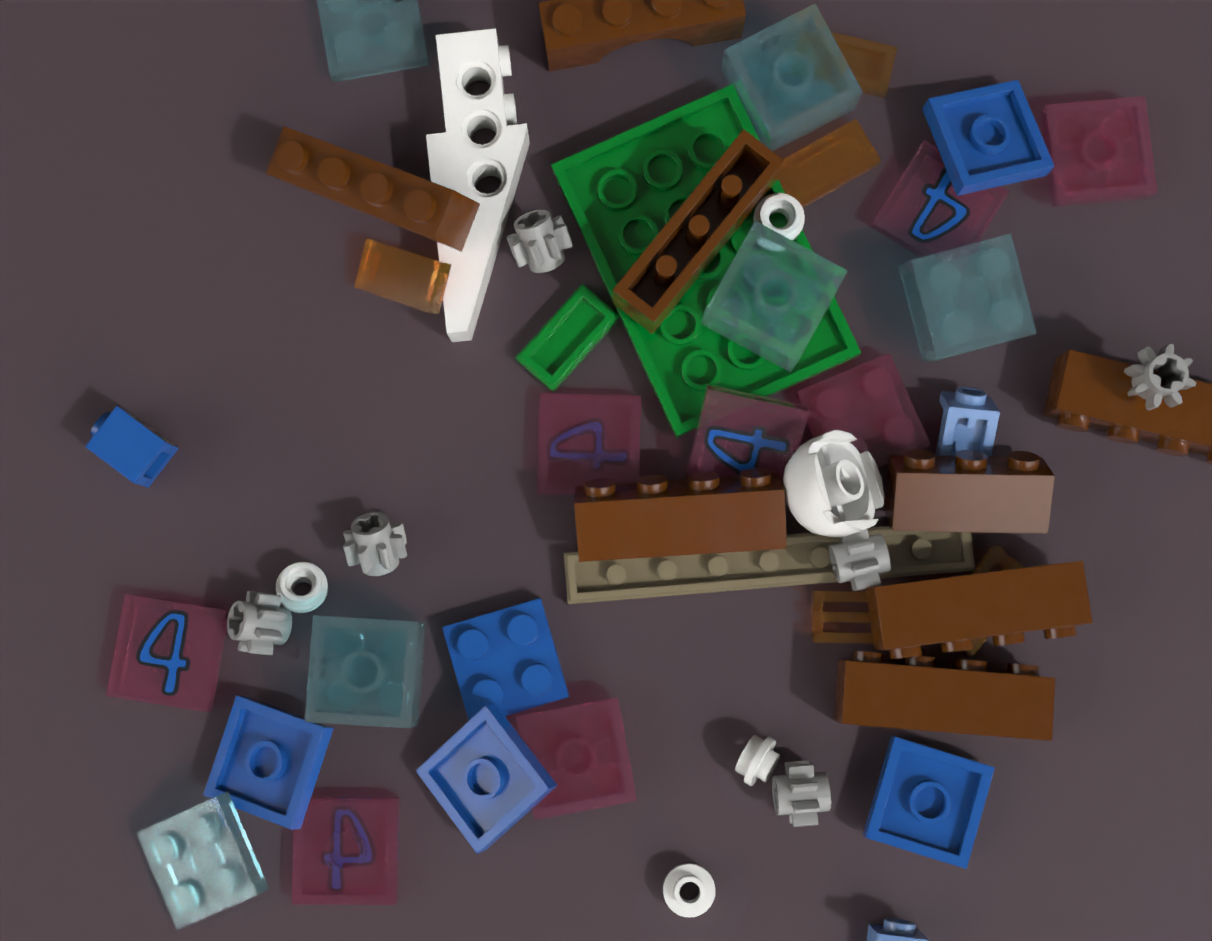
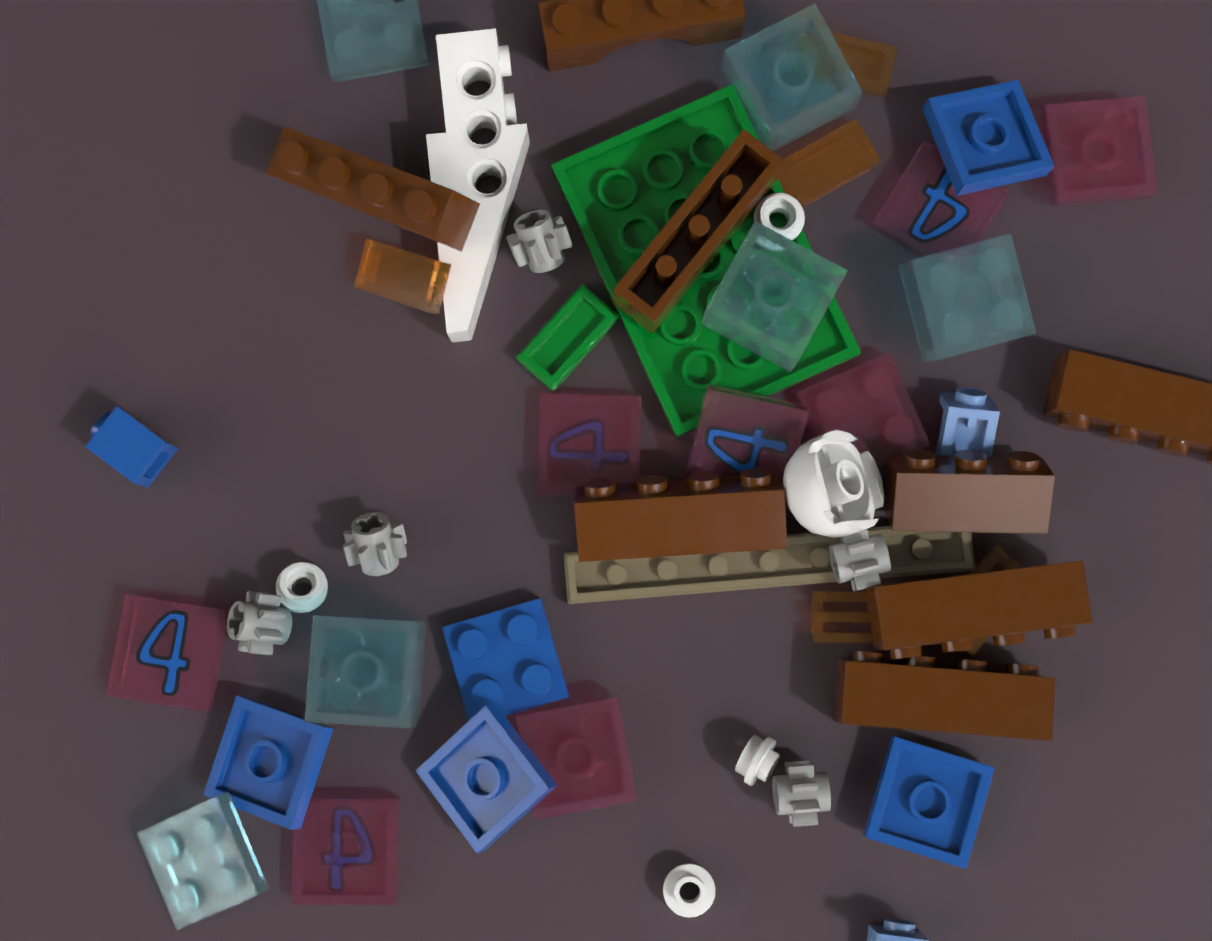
(1171, 368): light grey gear -> none

